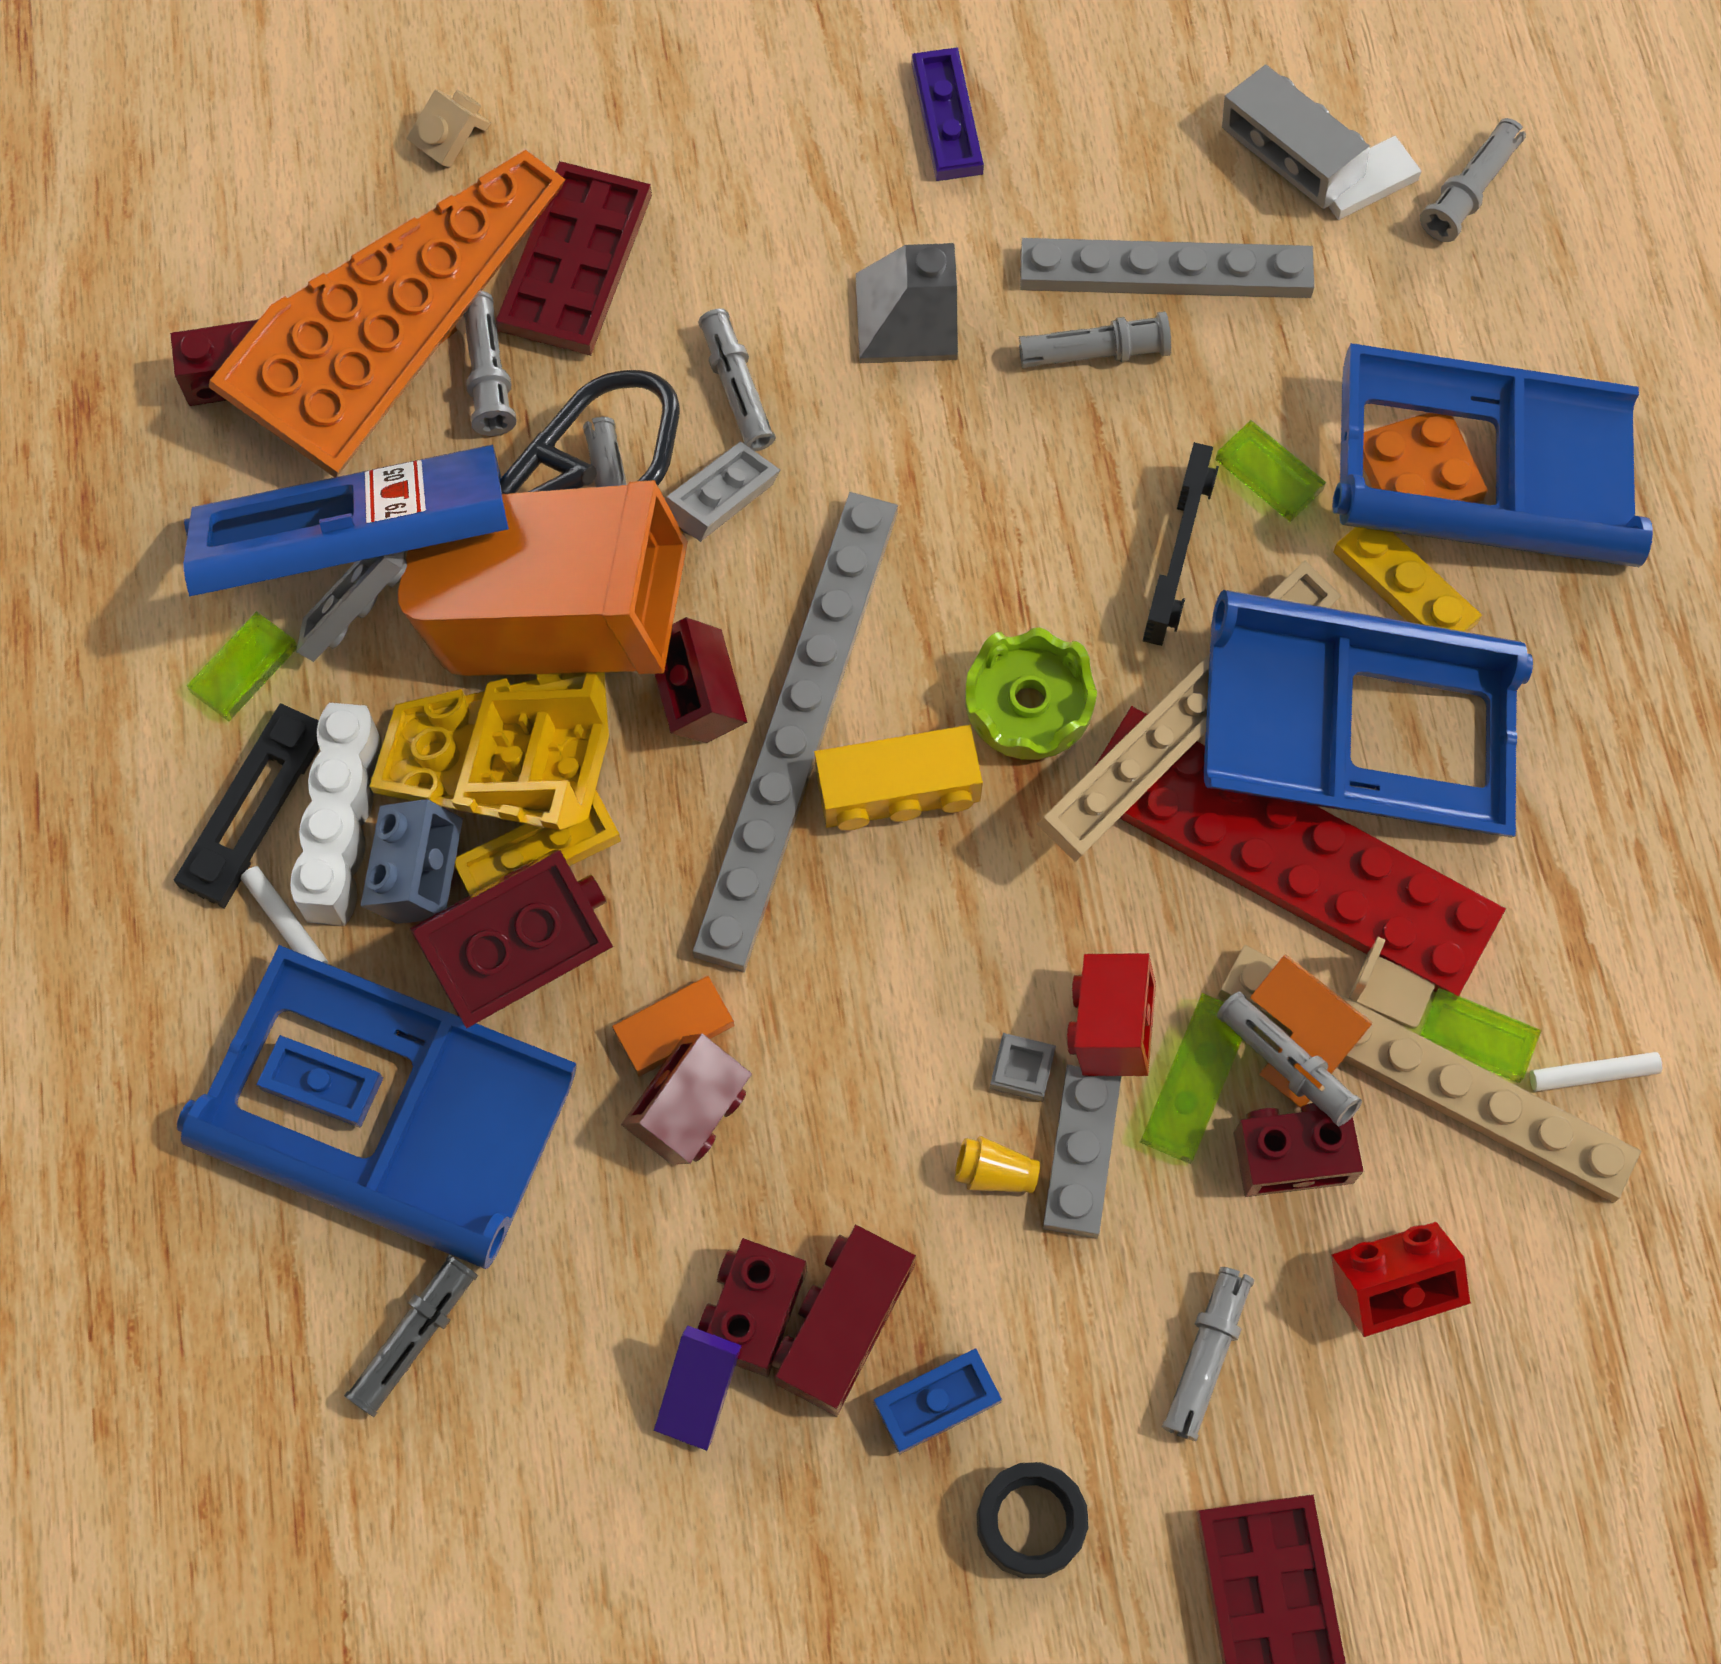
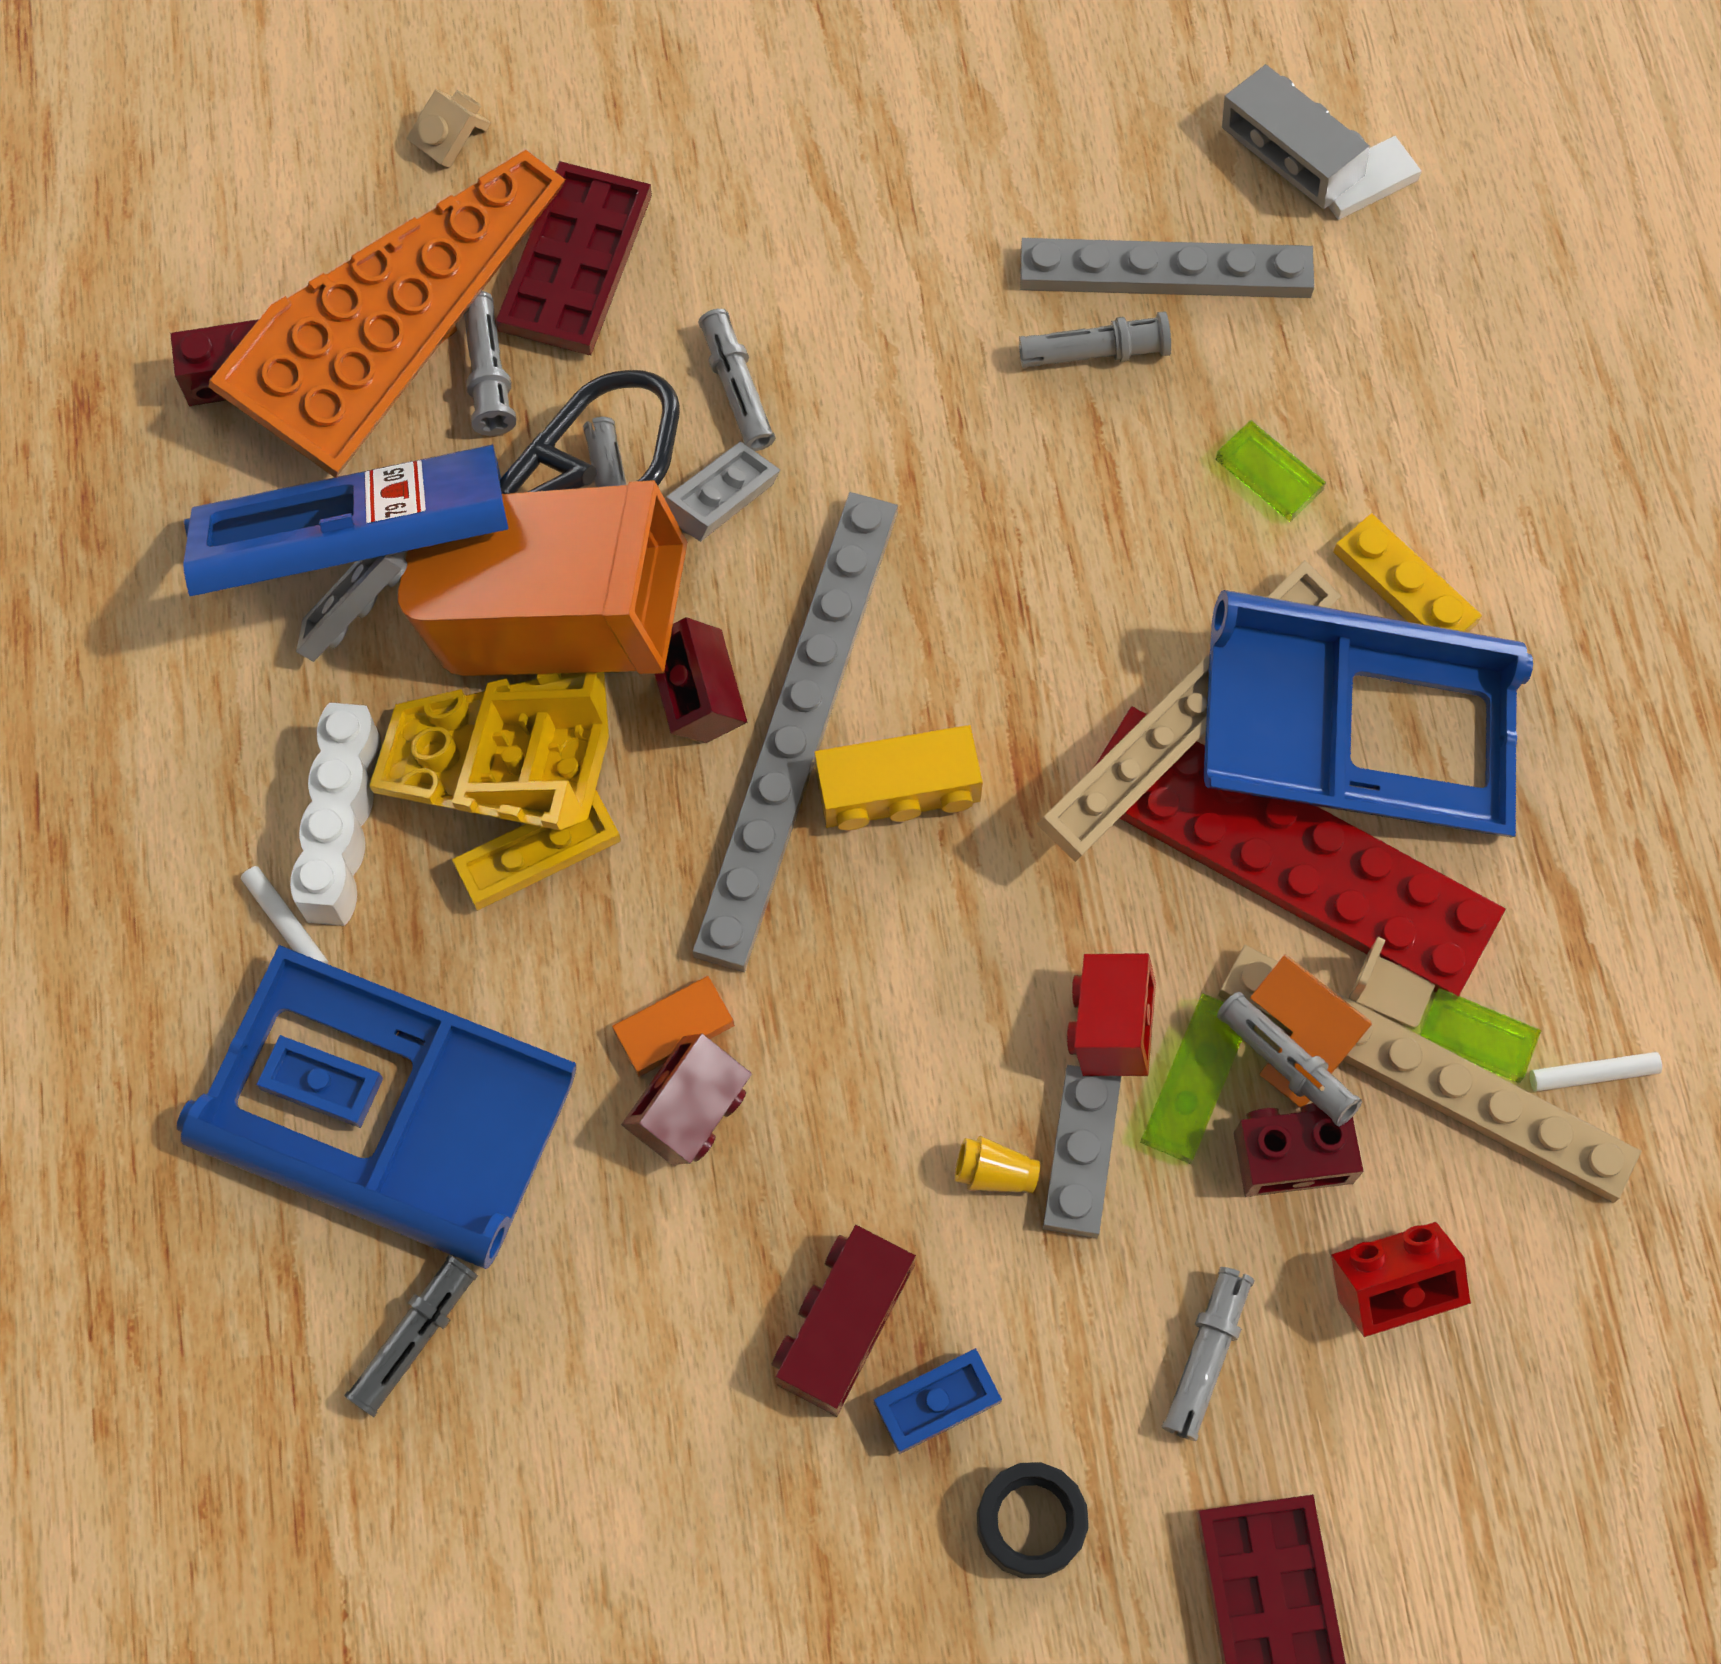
(216, 870): black container -> none
(242, 666): clear neon green tile -> none
(411, 861): sand blue brick -> none
(513, 936): dark red torso -> none
(697, 1387): dark purple tile -> none
(755, 1302): dark red brick -> none
(909, 306): flat silver slope -> none
(947, 114): dark purple tile -> none
(1022, 1067): light grey tile -> none
(1038, 662): lime plate -> none
(1165, 608): black container -> none
(1422, 458): orange plate -> none
(1464, 192): light grey pin -> none
(1558, 457): blue piece -> none

